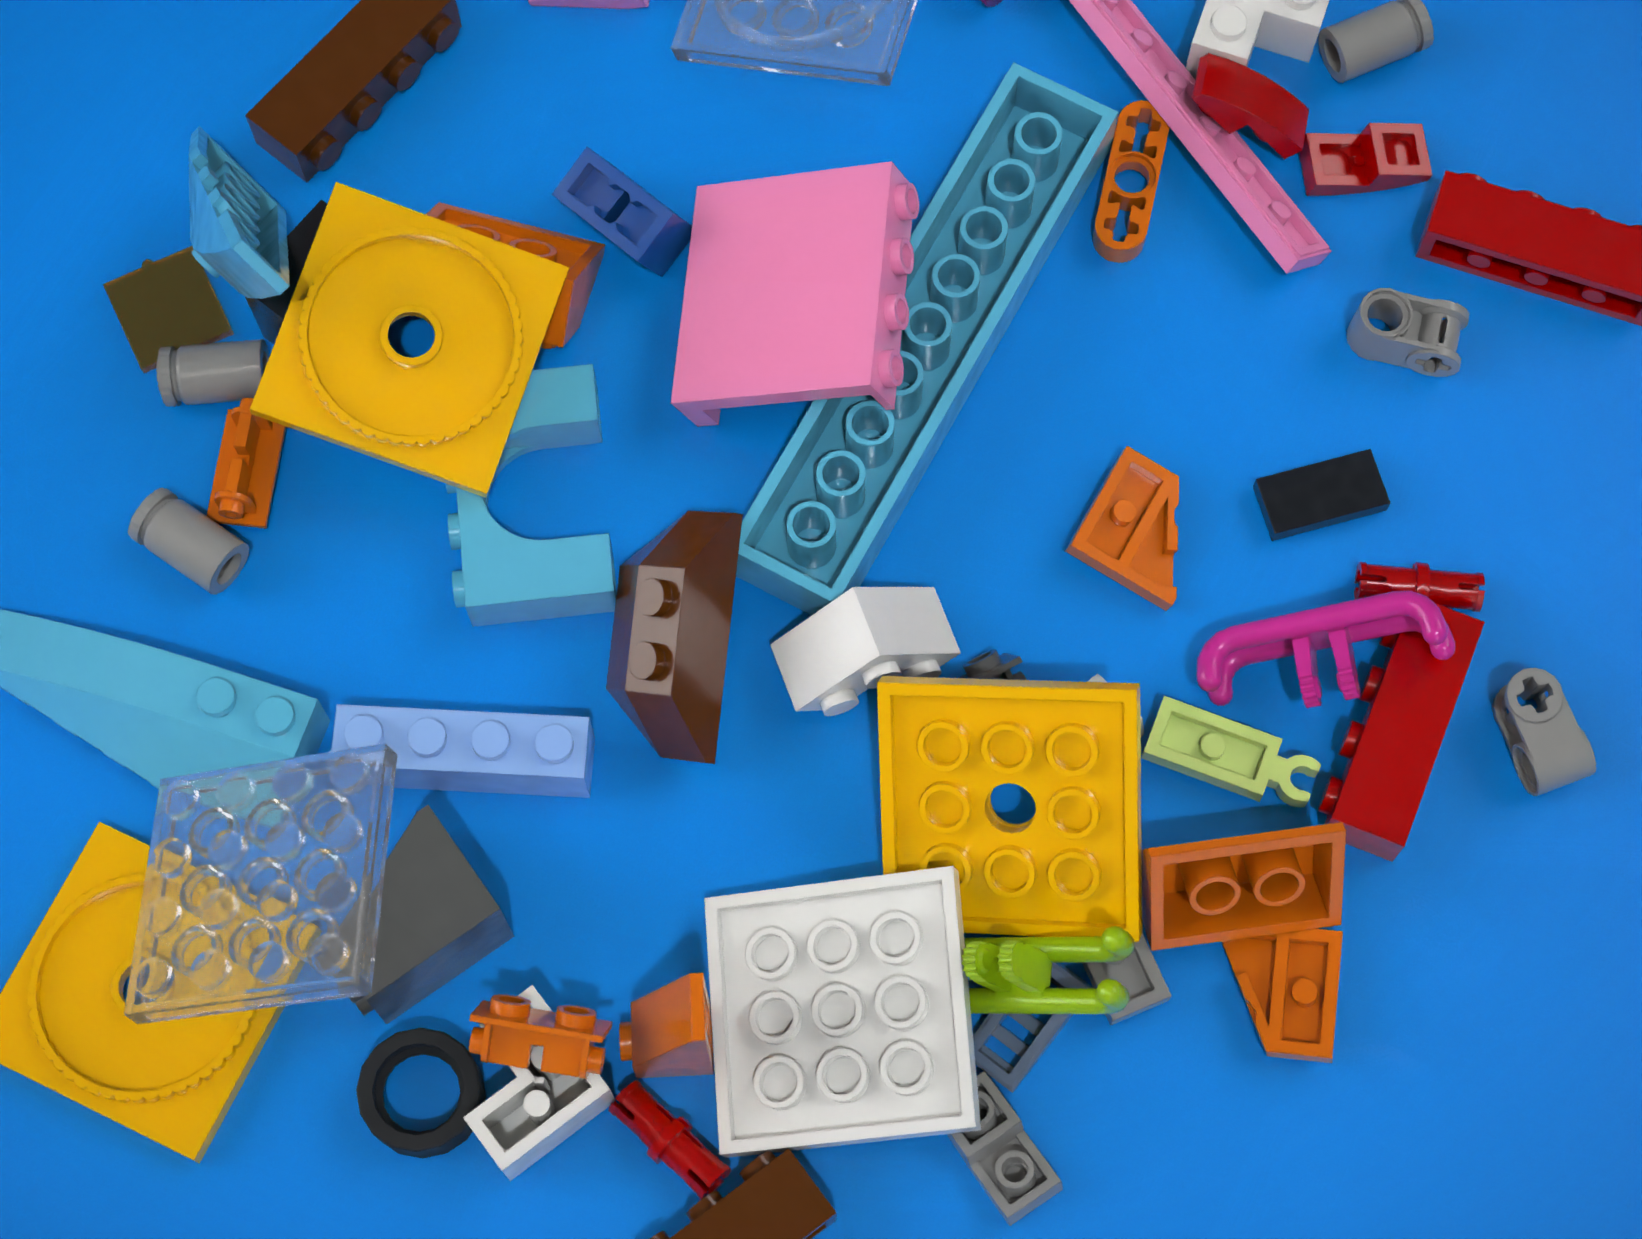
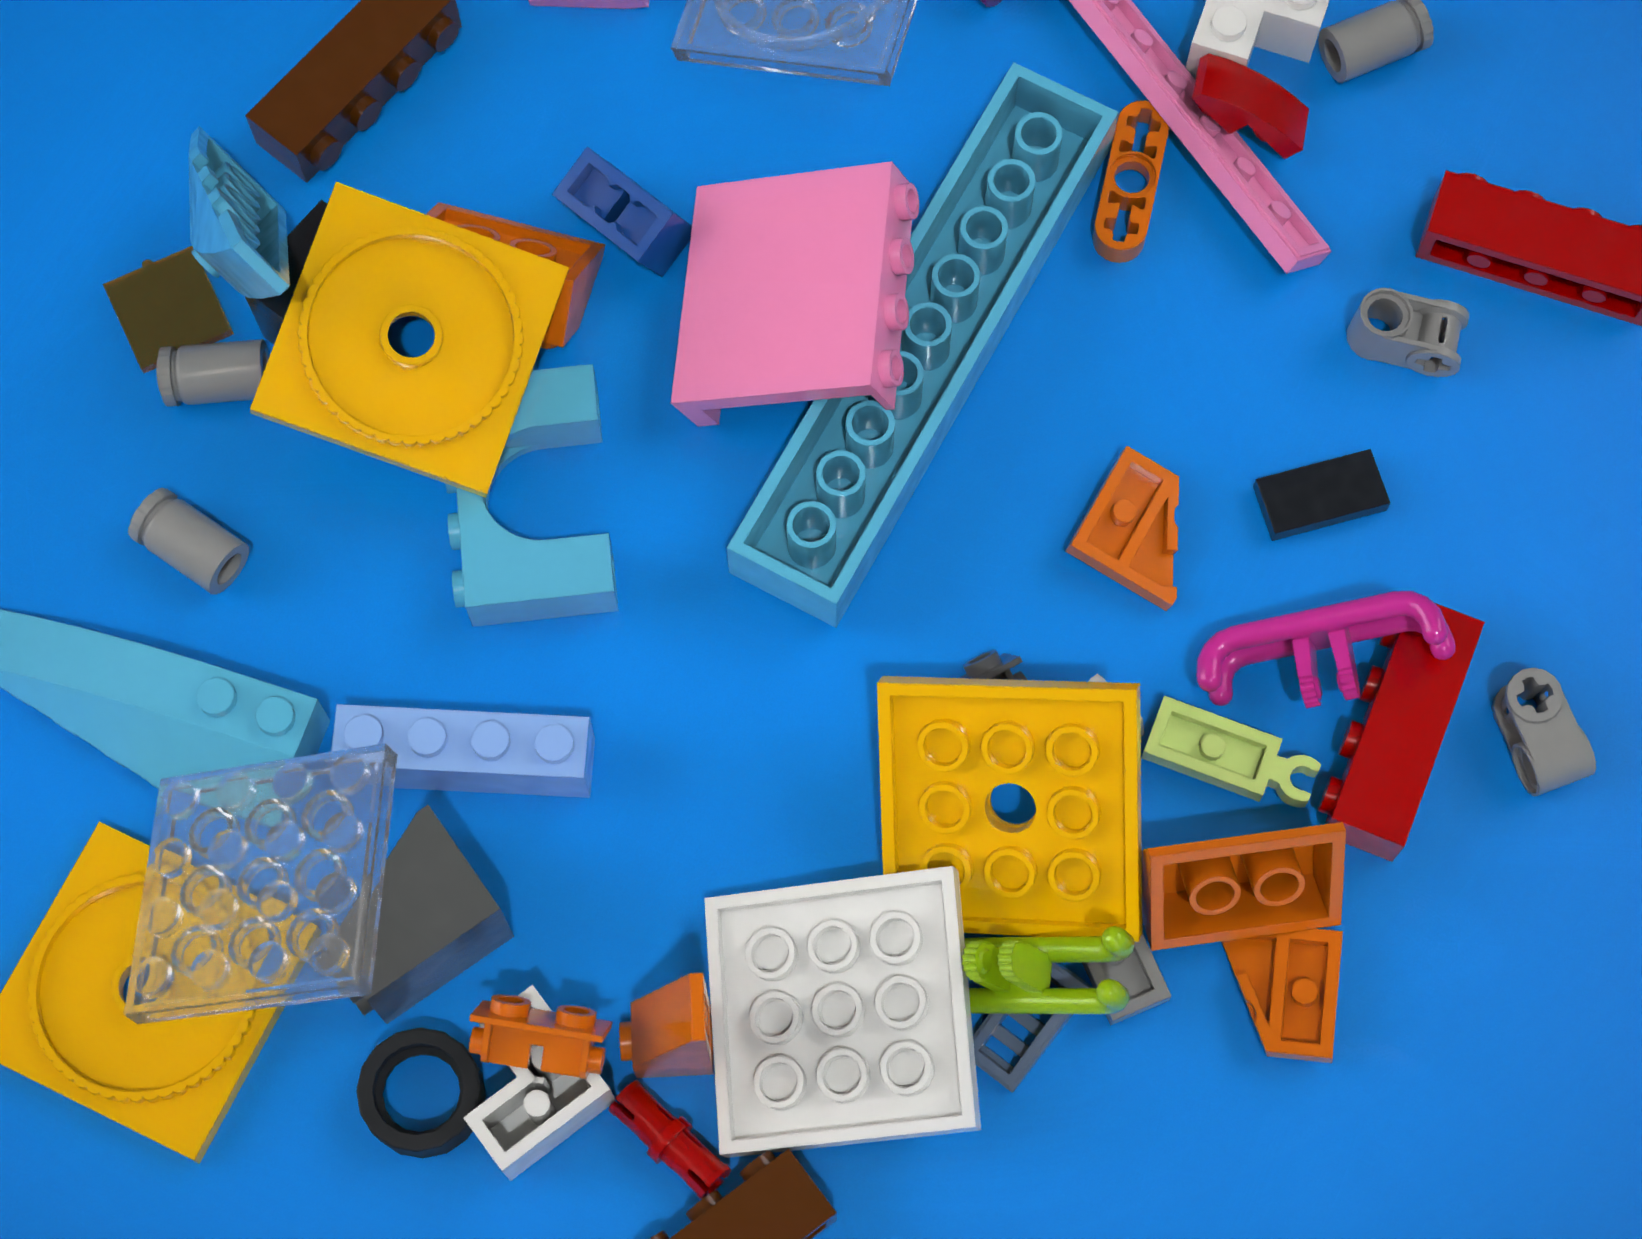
(246, 469): orange hinge -> none
(675, 634): reddish brown wedge -> none
(859, 641): white brick -> none
(1005, 1157): light grey slope -> none
(1366, 162): red slope -> none
(1443, 587): red pin -> none

